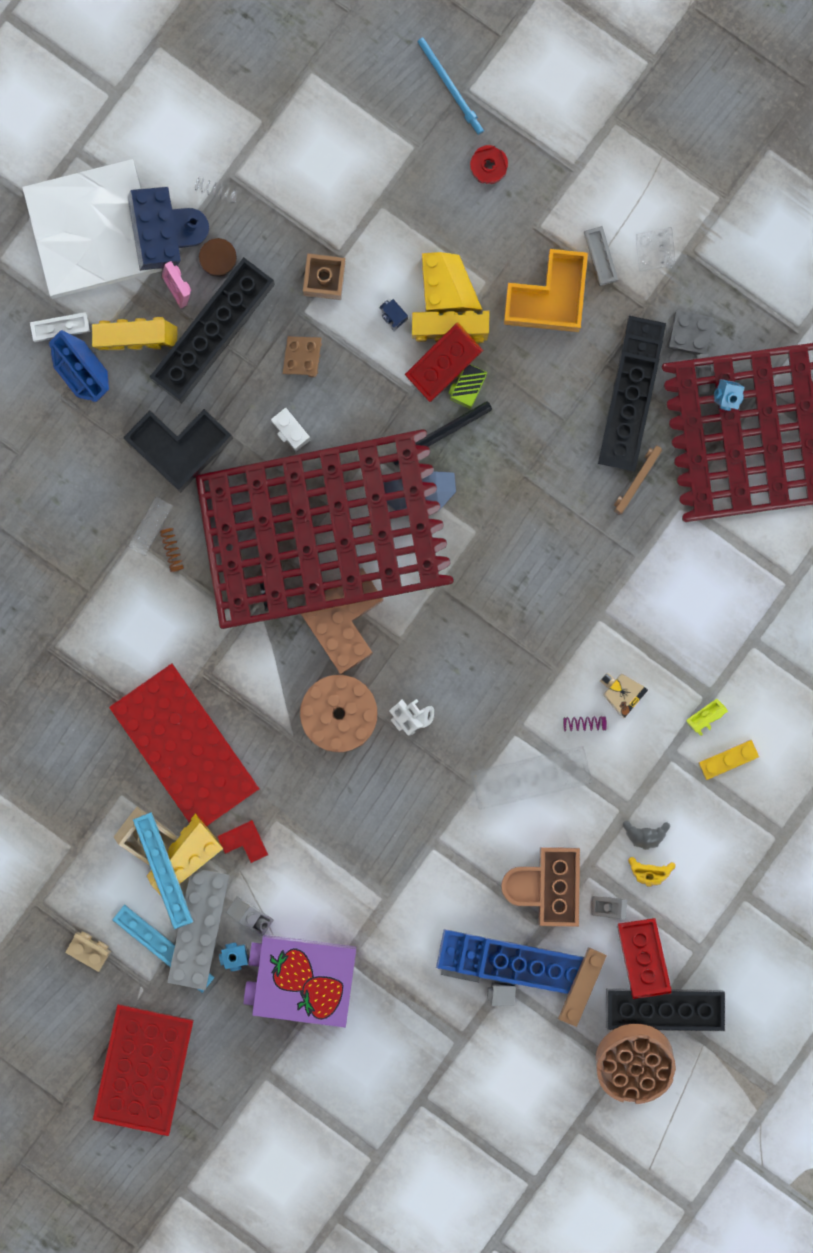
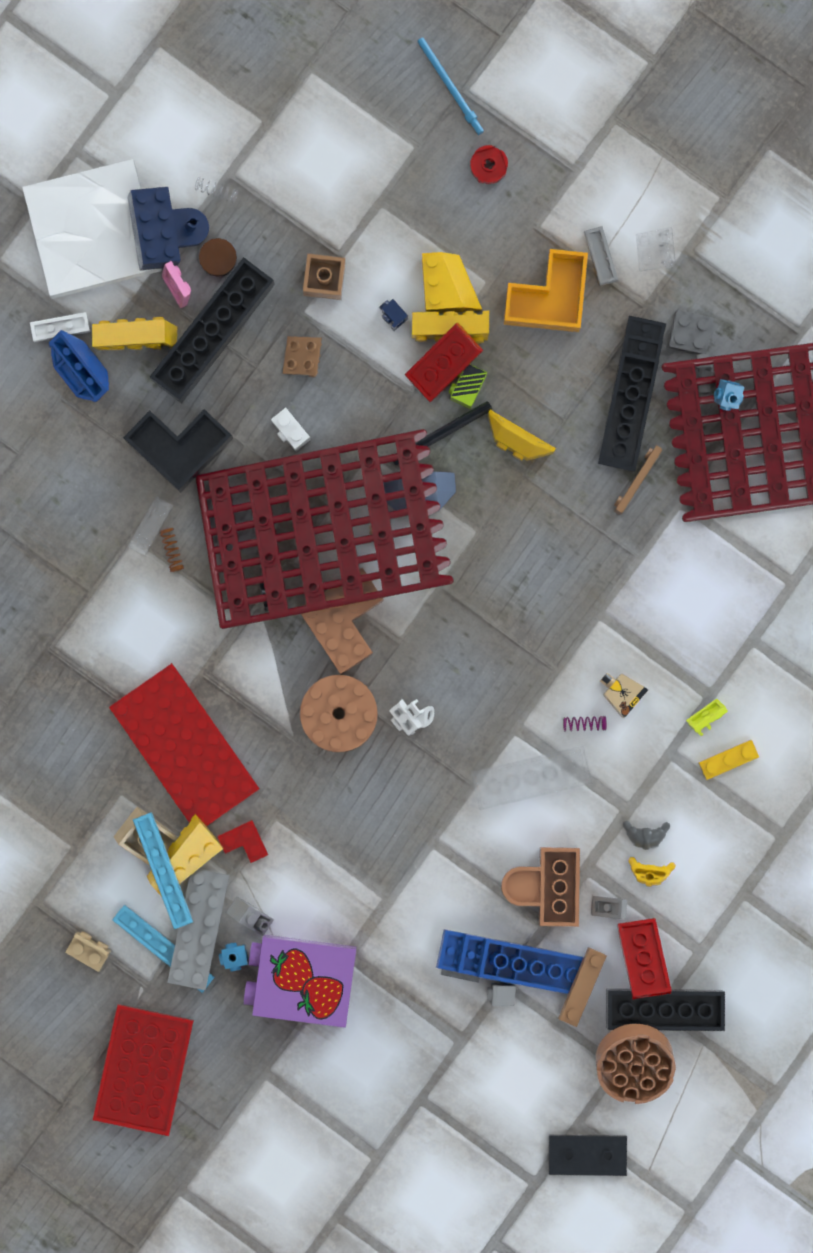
(517, 440): none -> yellow wedge
(588, 1155): none -> black plate

